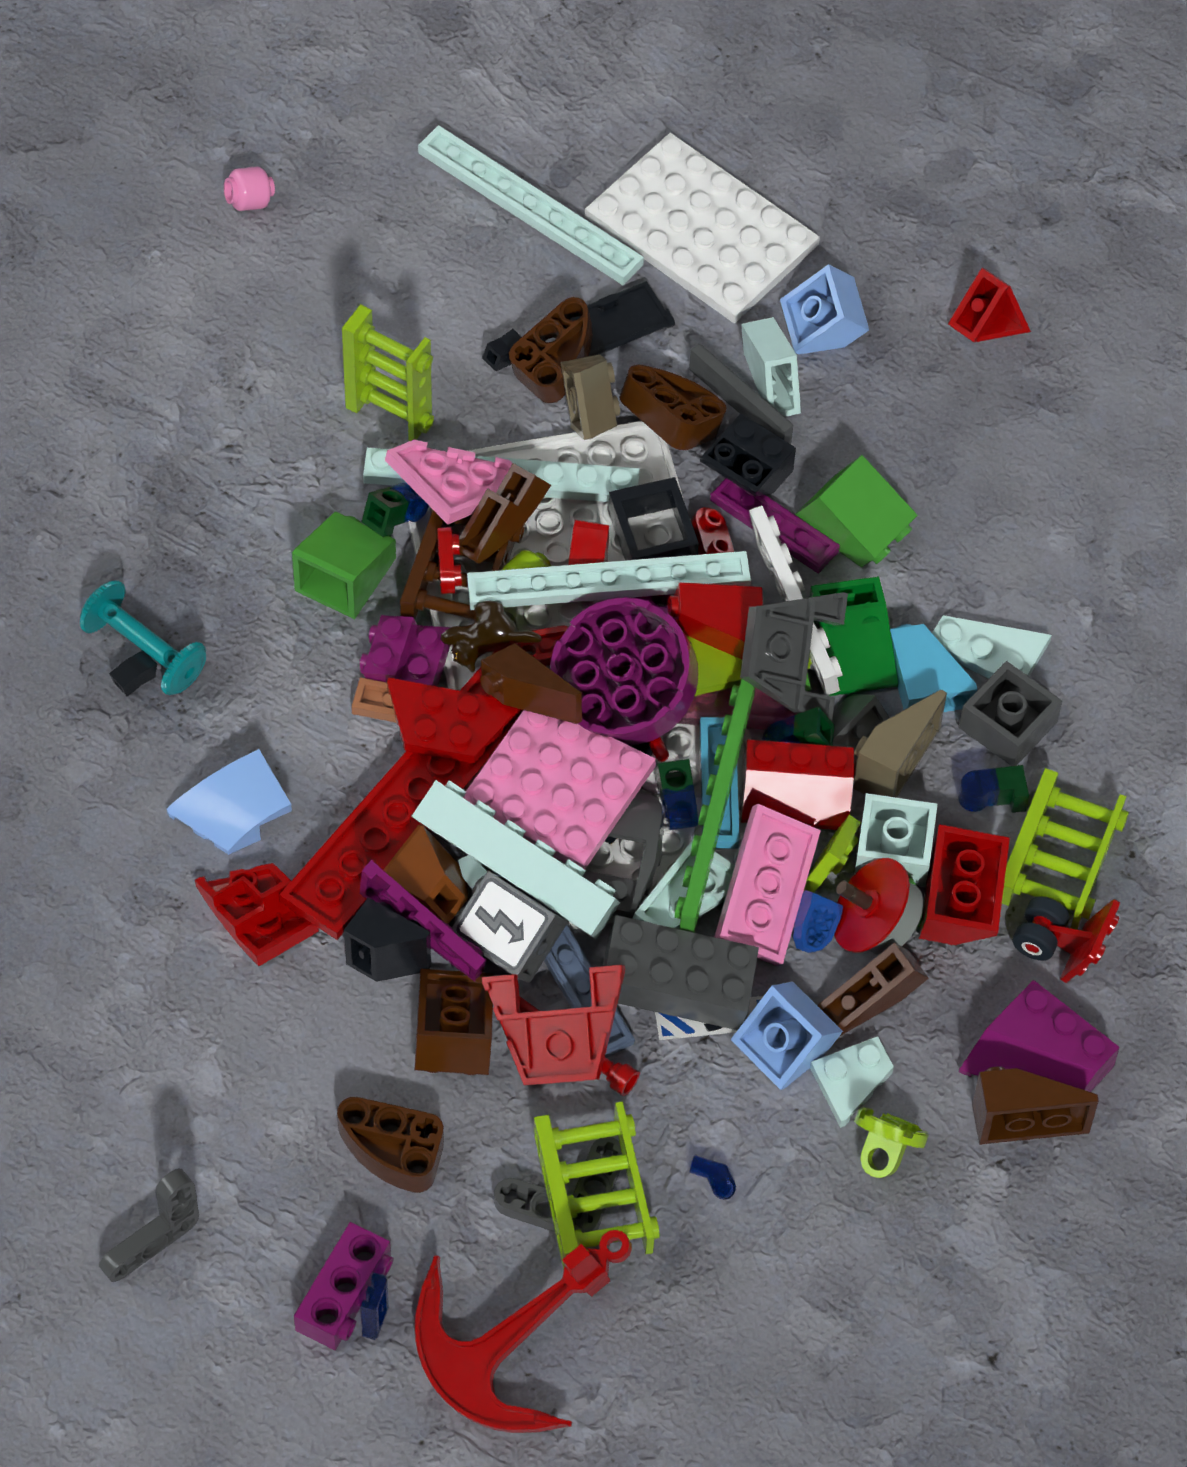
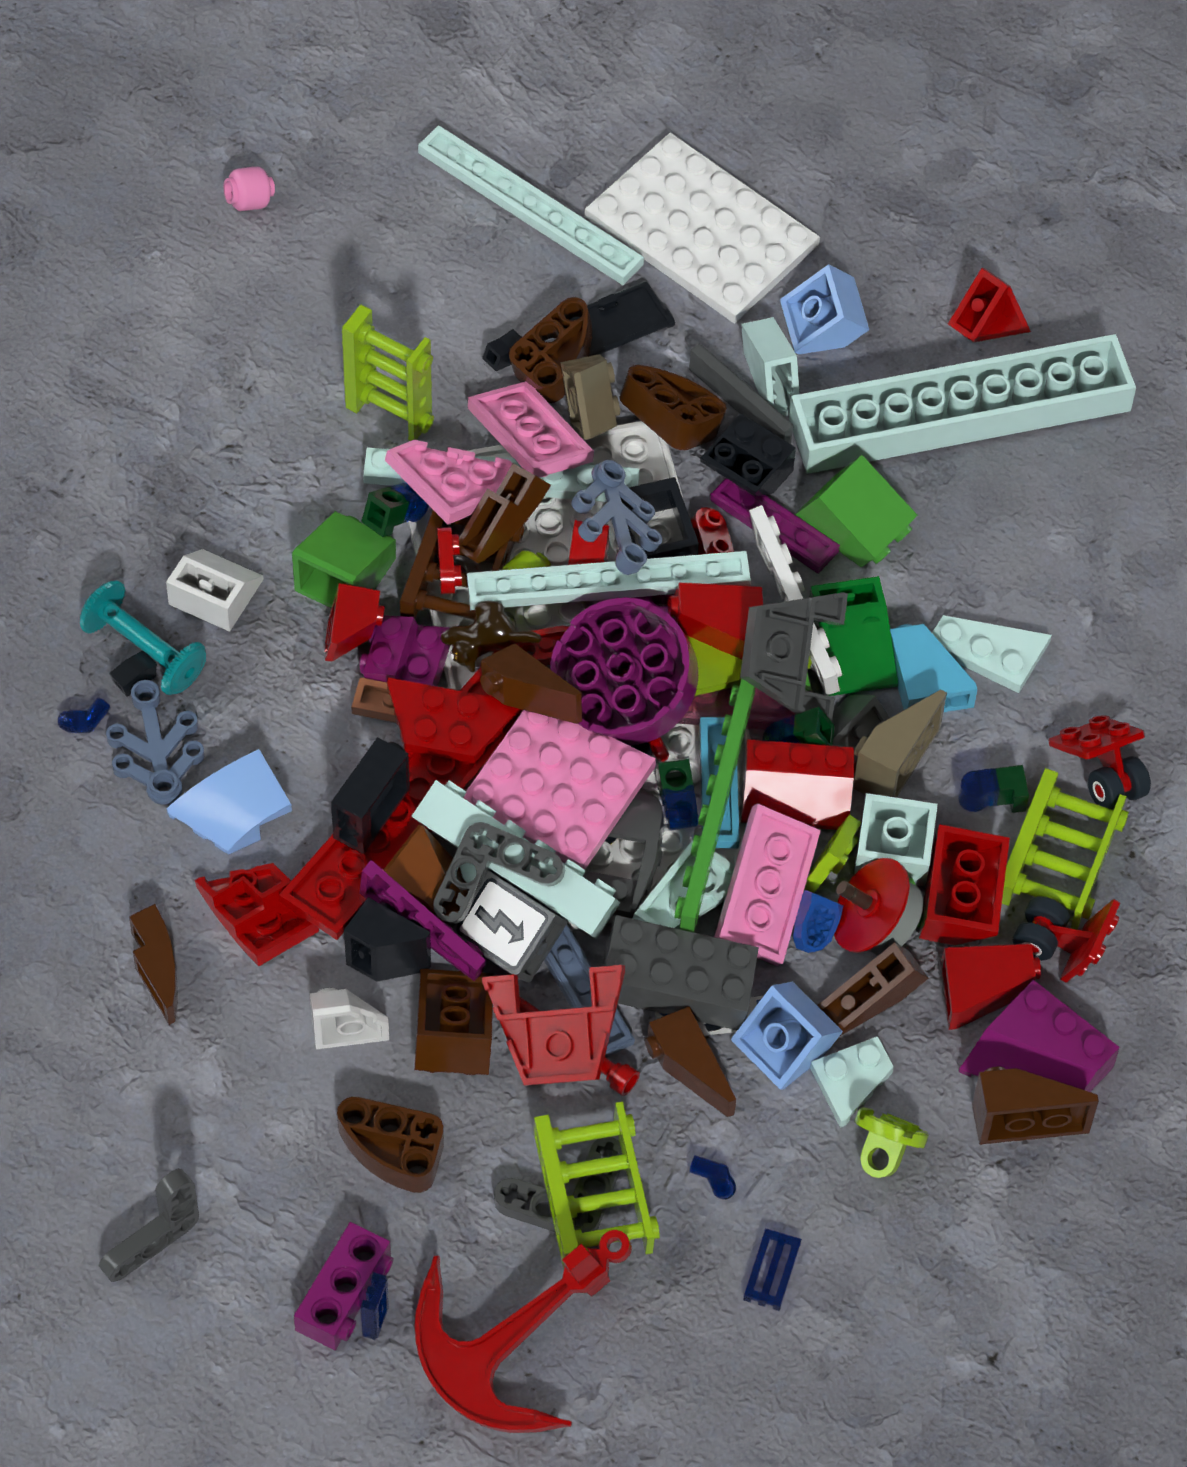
(83, 720): none -> clear blue arm
(155, 959): none -> reddish brown slope
(156, 749): none -> sand blue plant
(212, 588): none -> white slope
(345, 1019): none -> white slope
(351, 619): none -> red slope
(370, 795): none -> black window
(482, 859): none -> dark grey beam
(530, 429): none -> bright pink plate
(609, 478): none -> sand blue plant
(689, 1059): none -> reddish brown slope
(763, 1297): none -> clear blue tile
(962, 403): none -> light aqua brick
(985, 979): none -> red slope
(1010, 714): dark grey brick -> none
(1103, 739): none -> red plate

